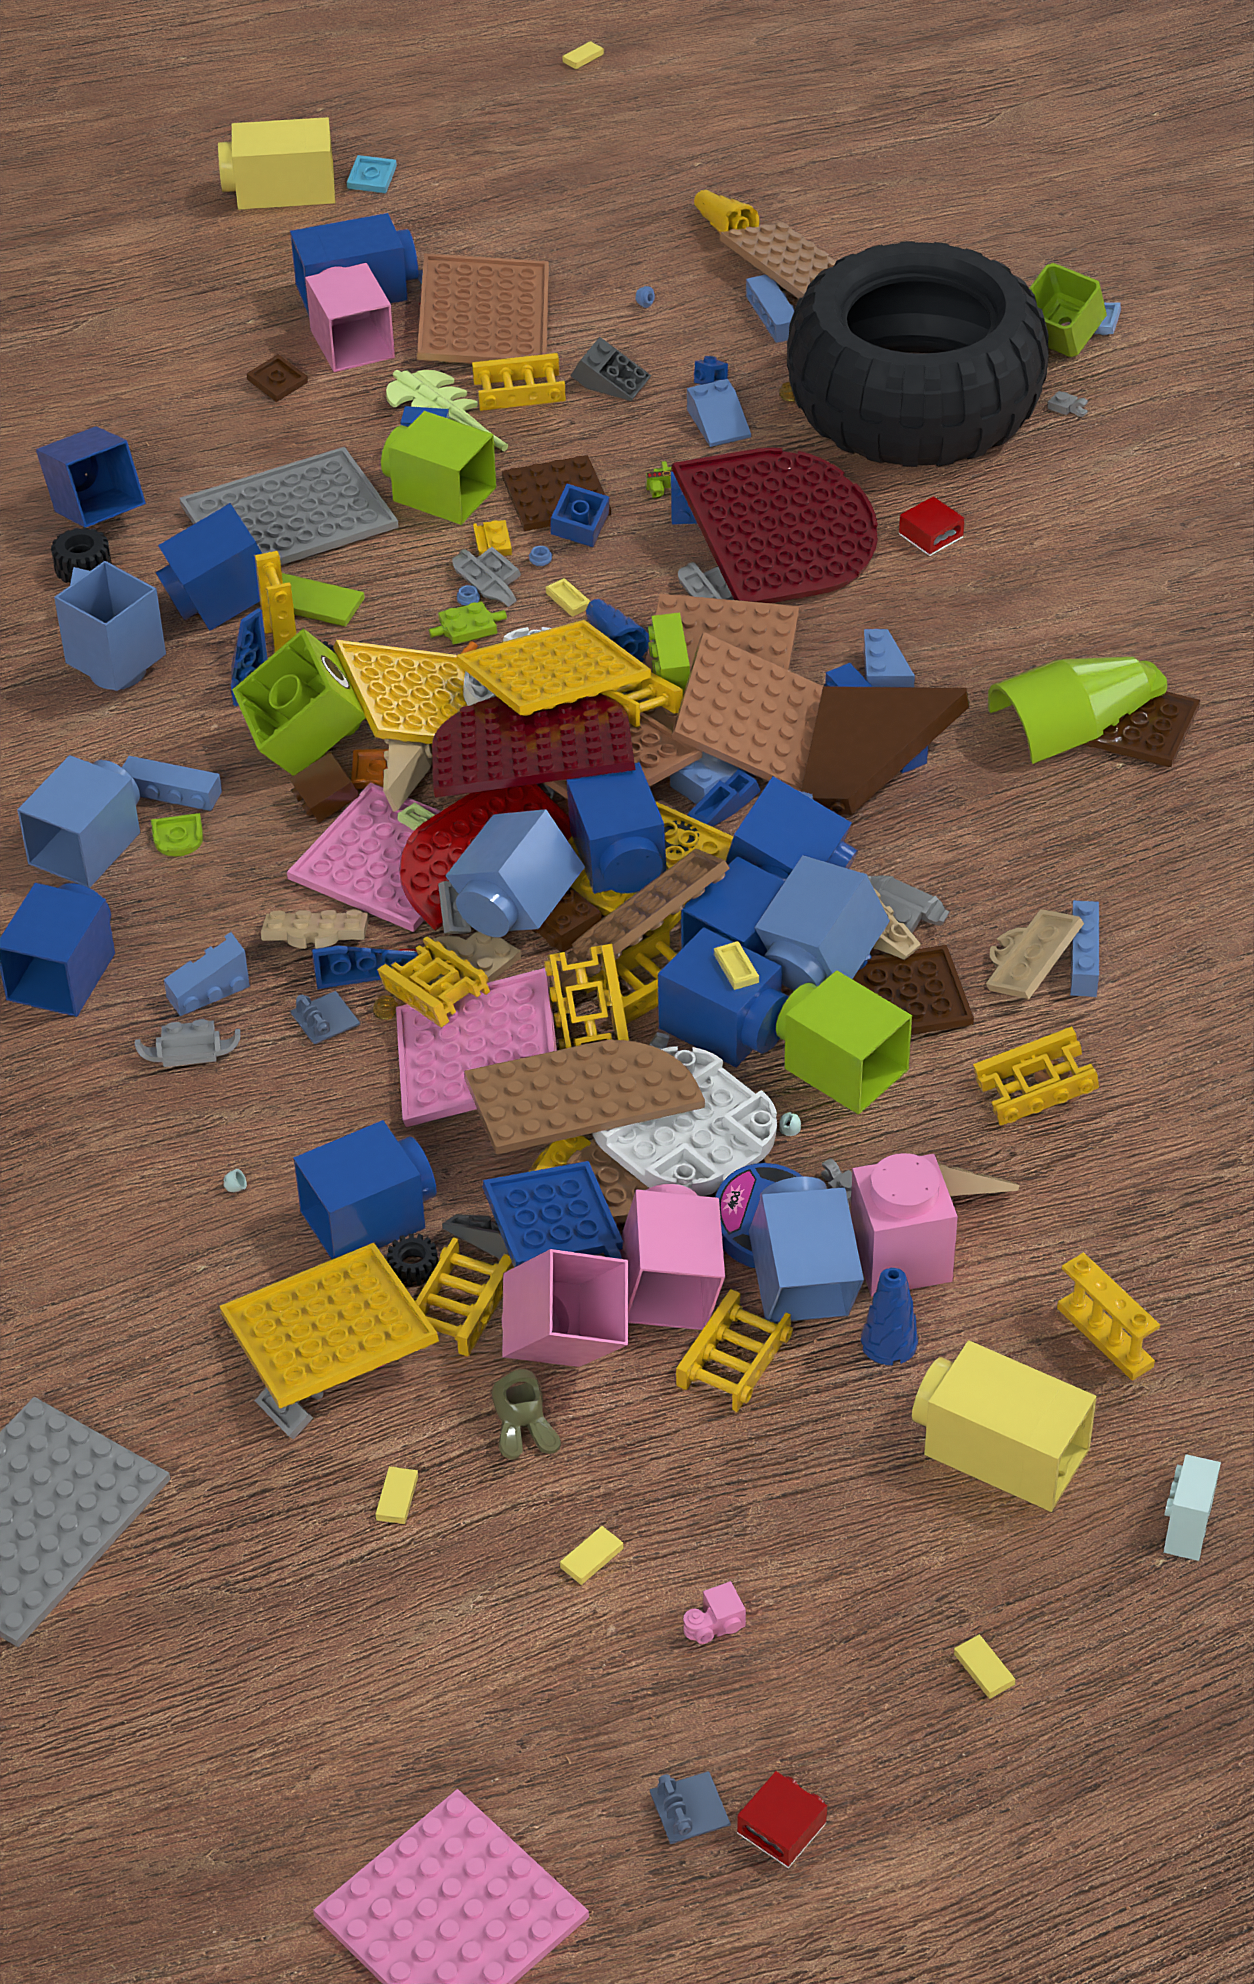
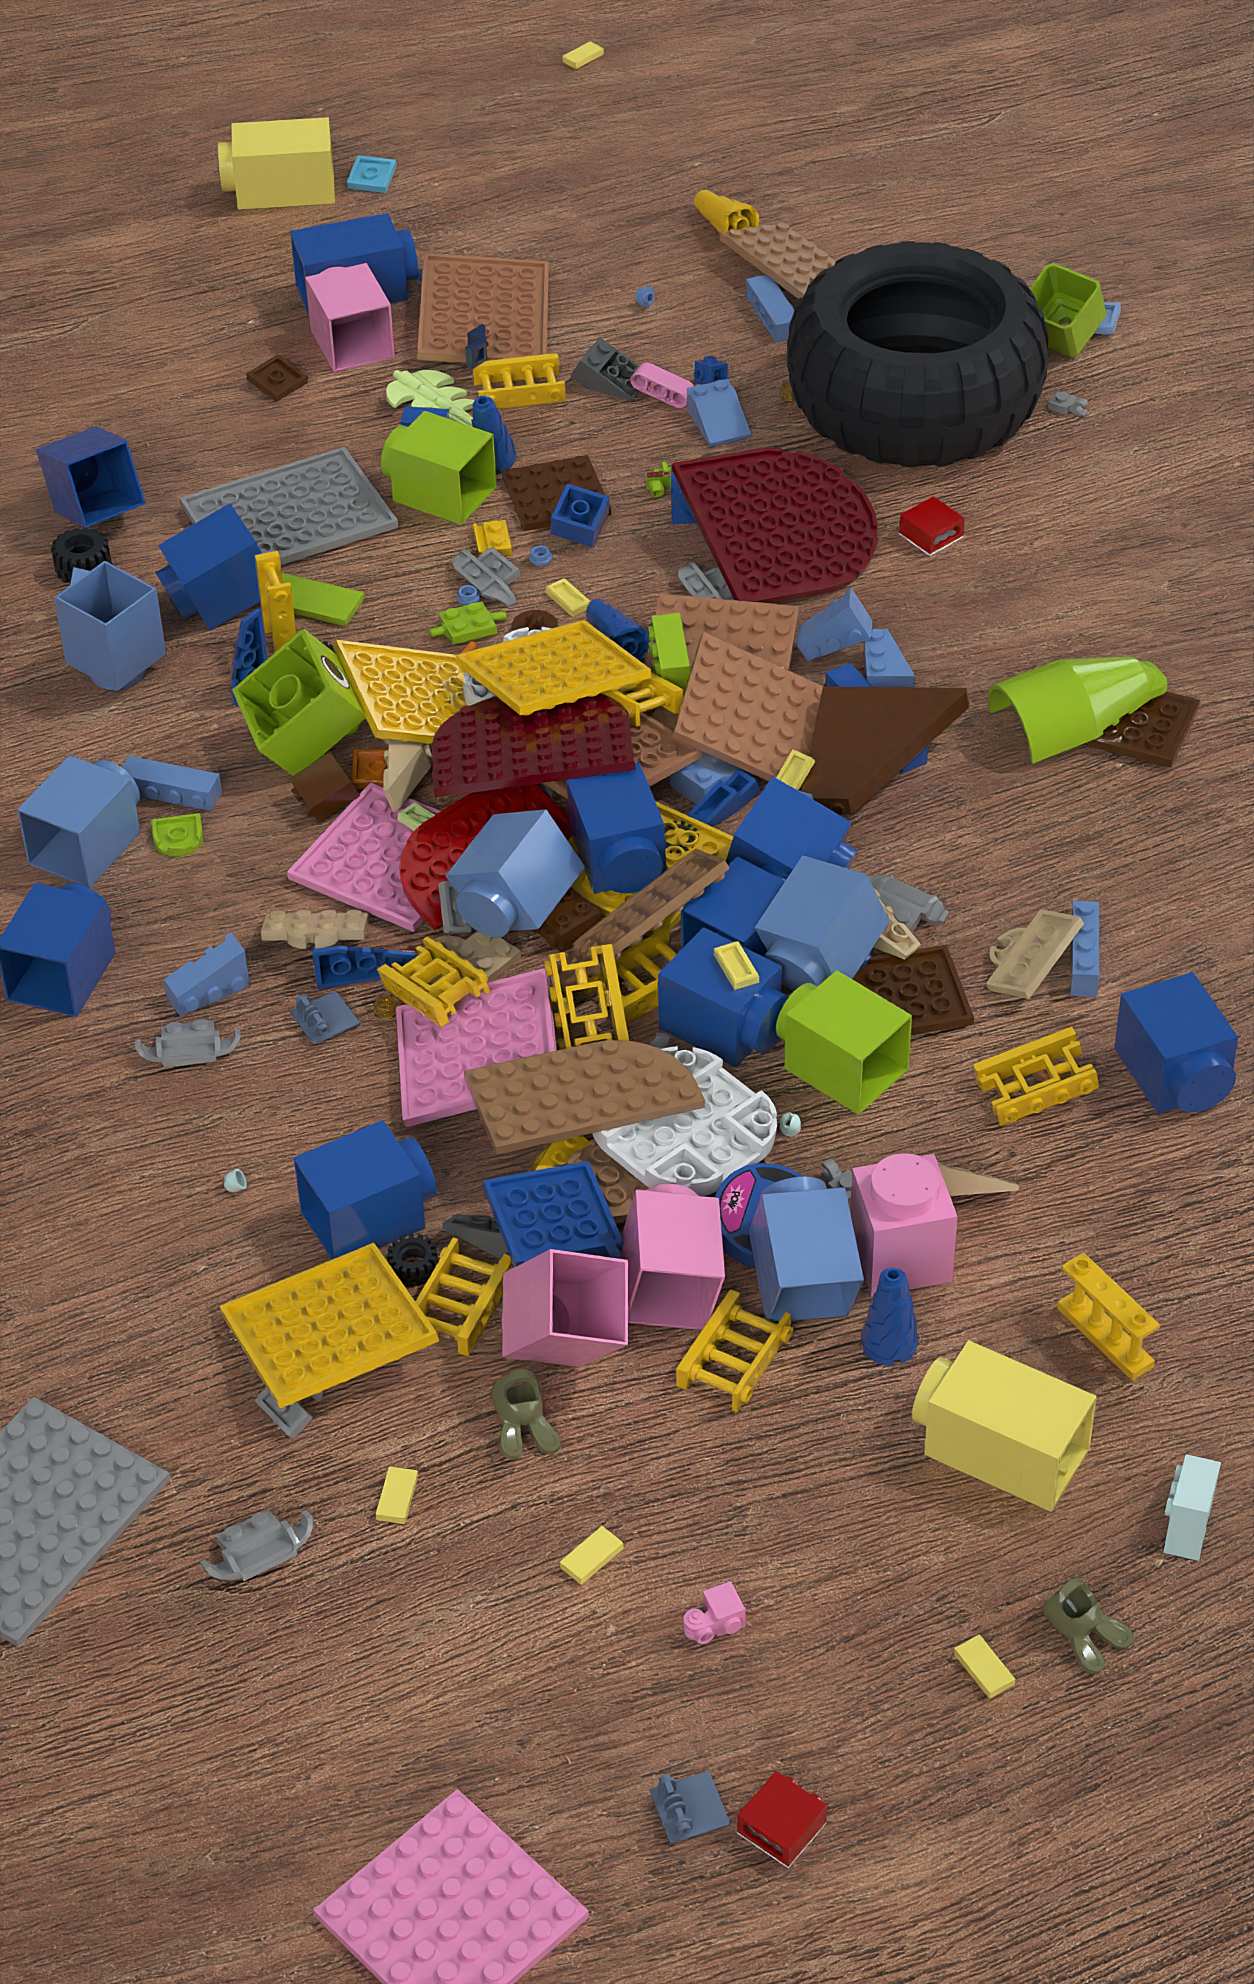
(258, 1545): none -> light grey plate
(477, 348): none -> dark blue slope
(488, 418): none -> blue cone
(534, 620): none -> reddish brown piece
(661, 384): none -> bright pink beam
(795, 769): none -> light yellow tile
(835, 628): none -> medium blue wedge
(1074, 1614): none -> olive piece
(1176, 1044): none -> blue container

